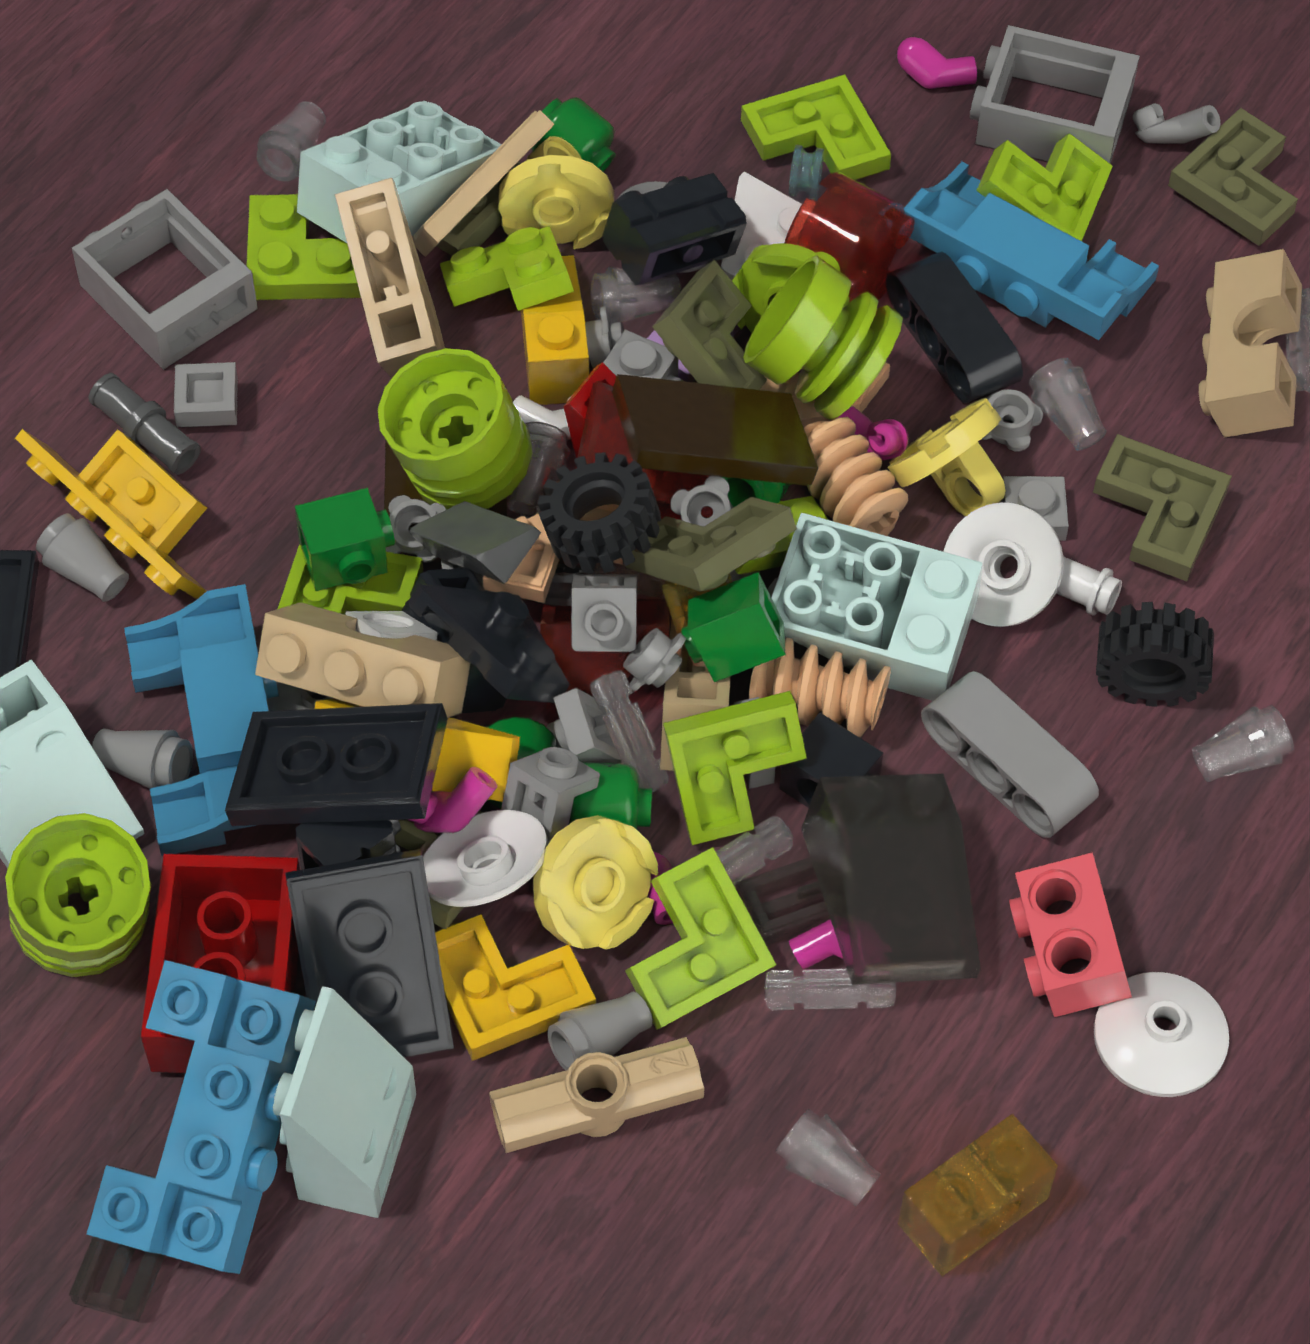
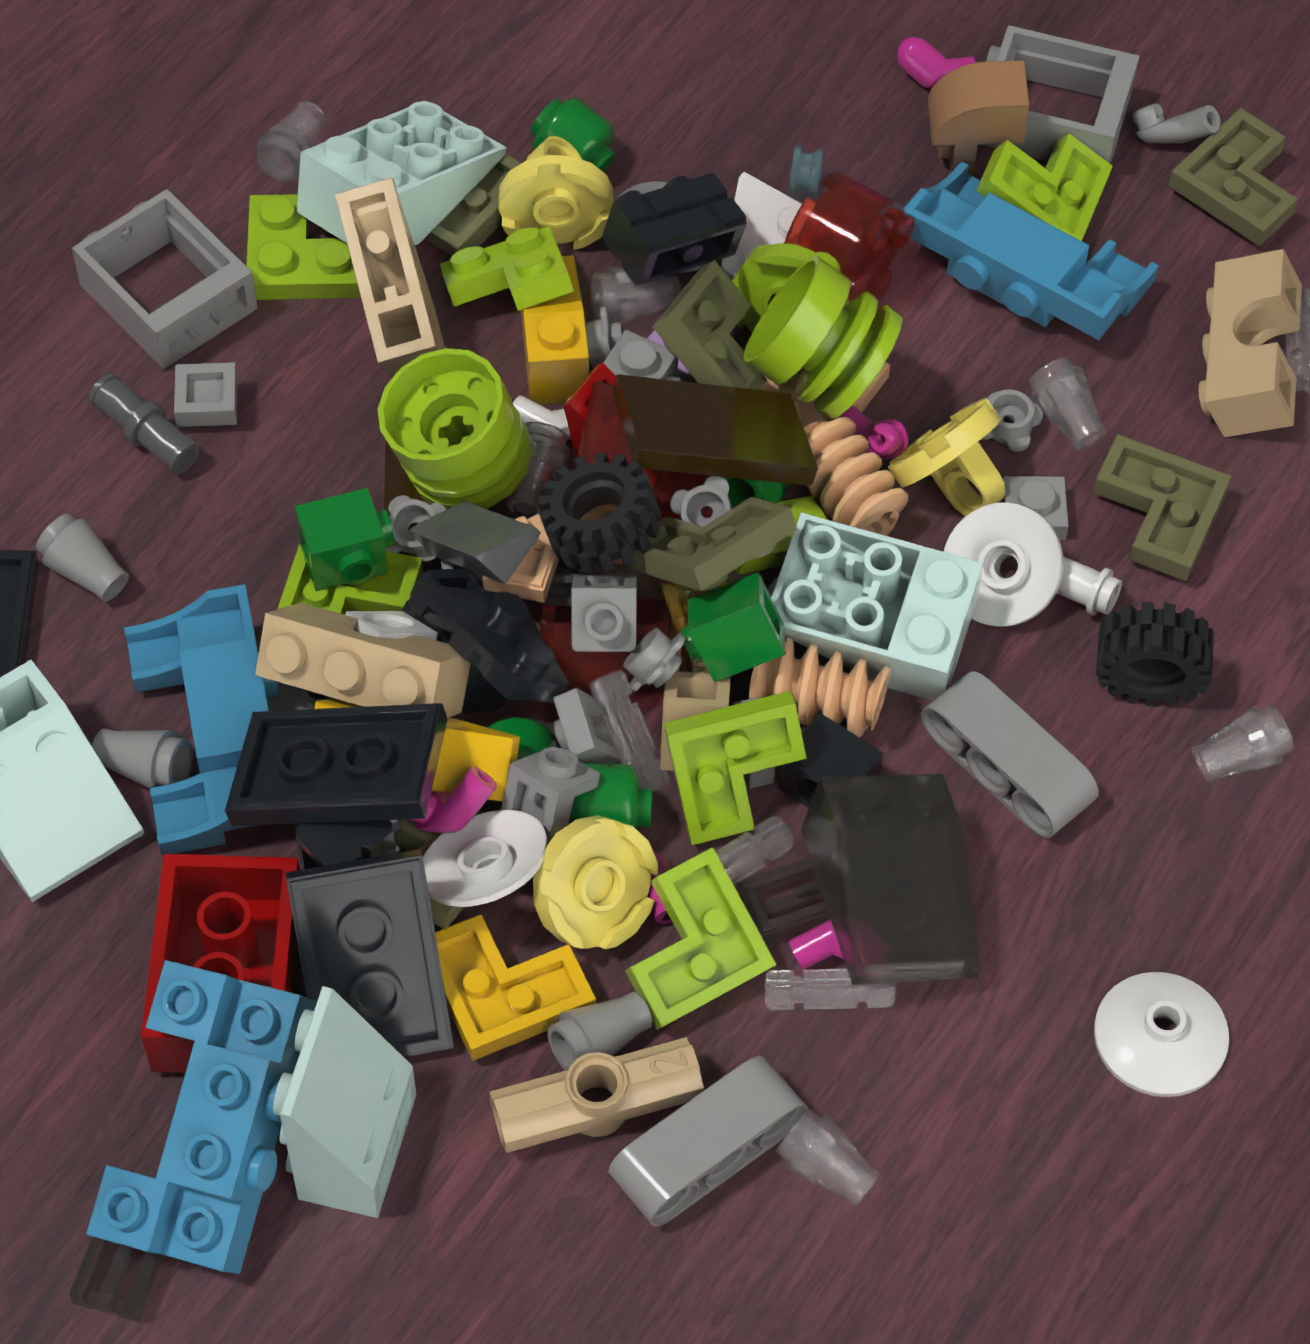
(85, 858): lime wheel -> none
(134, 497): yellow bracket -> none
(481, 182): tan tile -> none
(707, 1140): none -> light grey beam
(822, 116): lime plate -> none
(954, 327): black beam -> none
(976, 107): none -> medium nougat brick
(977, 1194): clear yellow brick -> none
(1079, 933): coral brick -> none

